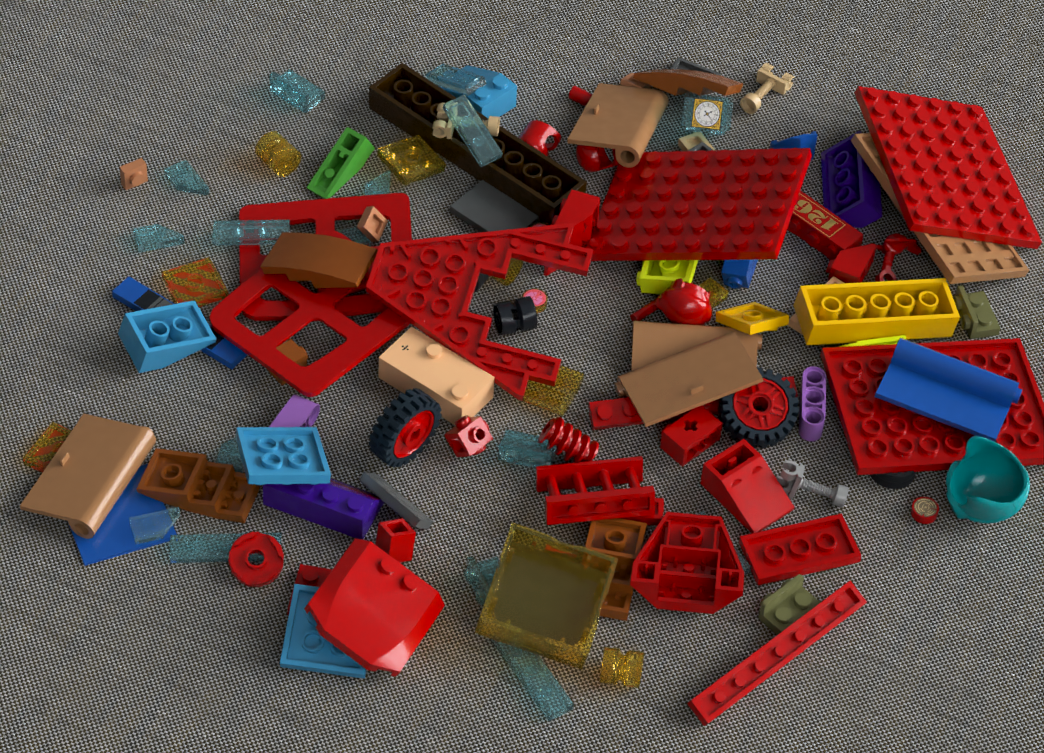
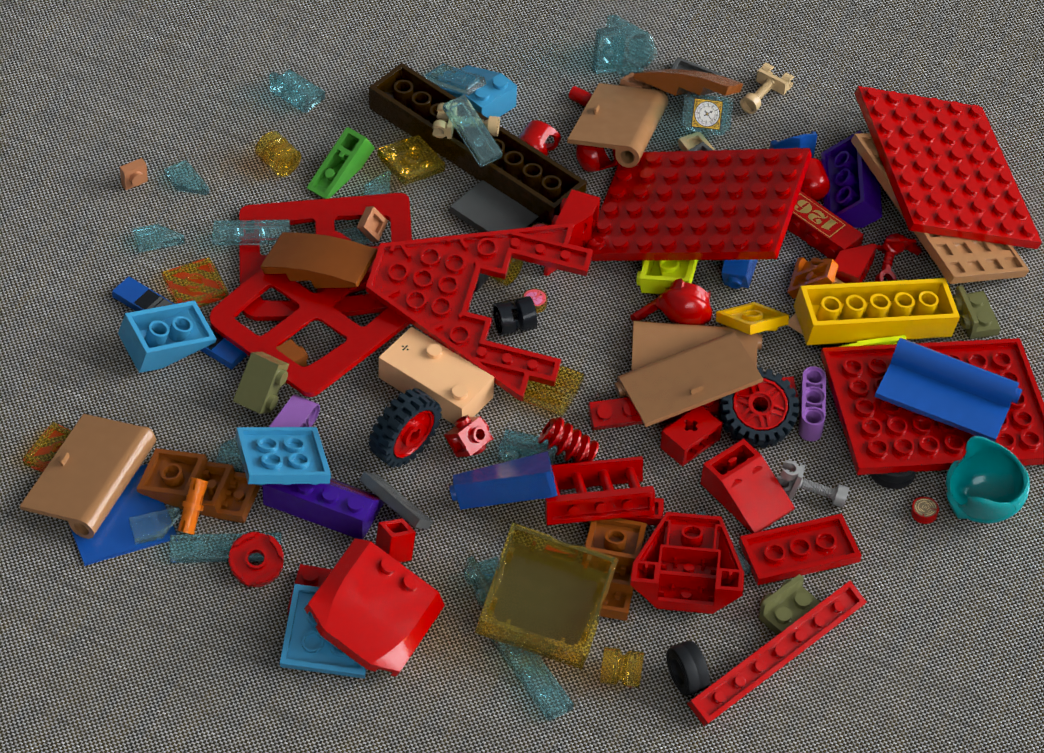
(192, 505): none -> orange pin
(261, 382): none -> olive brick
(505, 482): none -> blue slope
(622, 47): none -> clear light blue piece
(688, 668): none -> black tyre
(718, 293): clear yellow plate -> none
(812, 273): none -> orange wing
(816, 181): none -> red helmet

